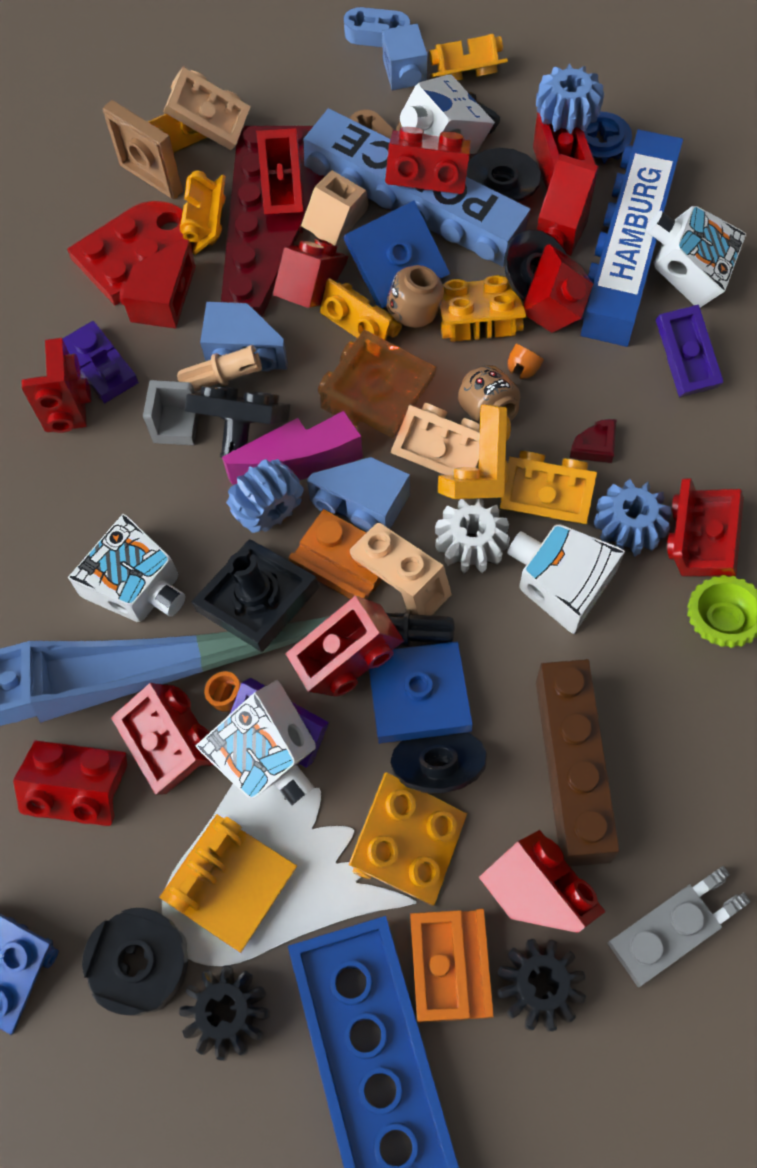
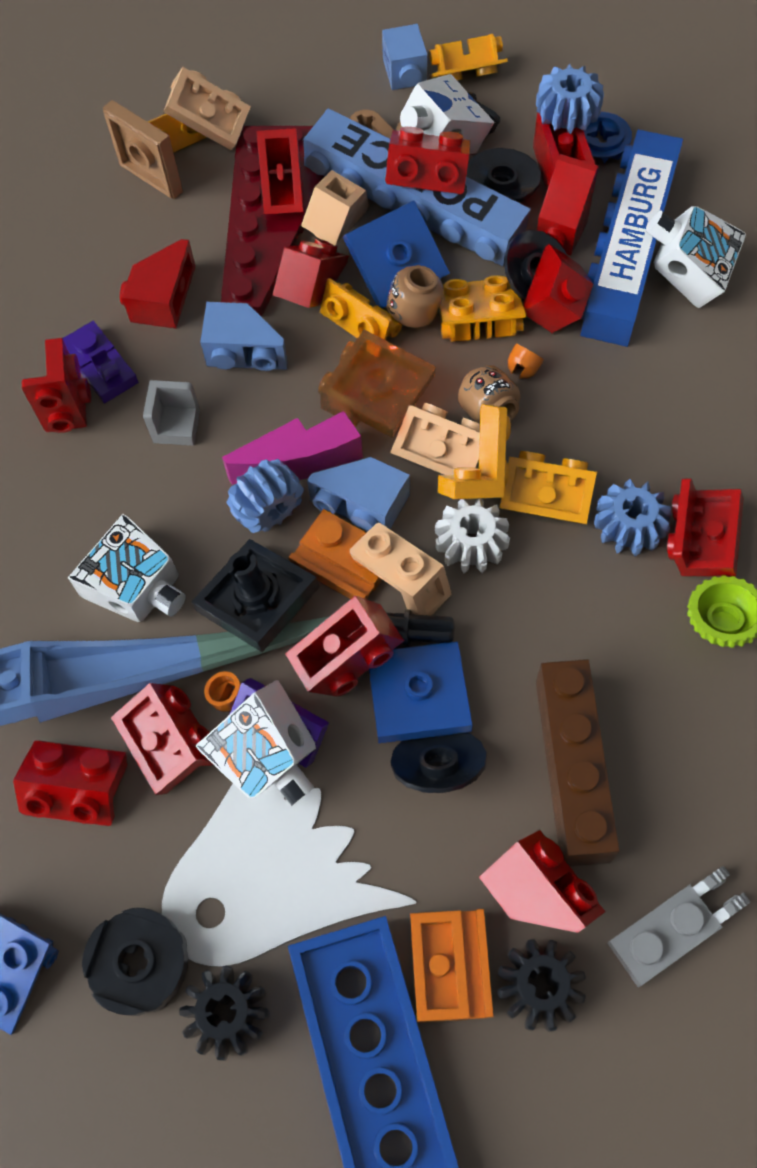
(124, 241): red plate -> none
(203, 210): light orange hinge -> none
(222, 368): light nougat axle -> none
(228, 882): light orange hinge -> none
(237, 412): black plate -> none
(365, 25): medium blue beam -> none
(407, 840): light orange hinge -> none
(565, 572): white torso -> none
(595, 442): dark red tile -> none
(689, 351): dark purple plate -> none

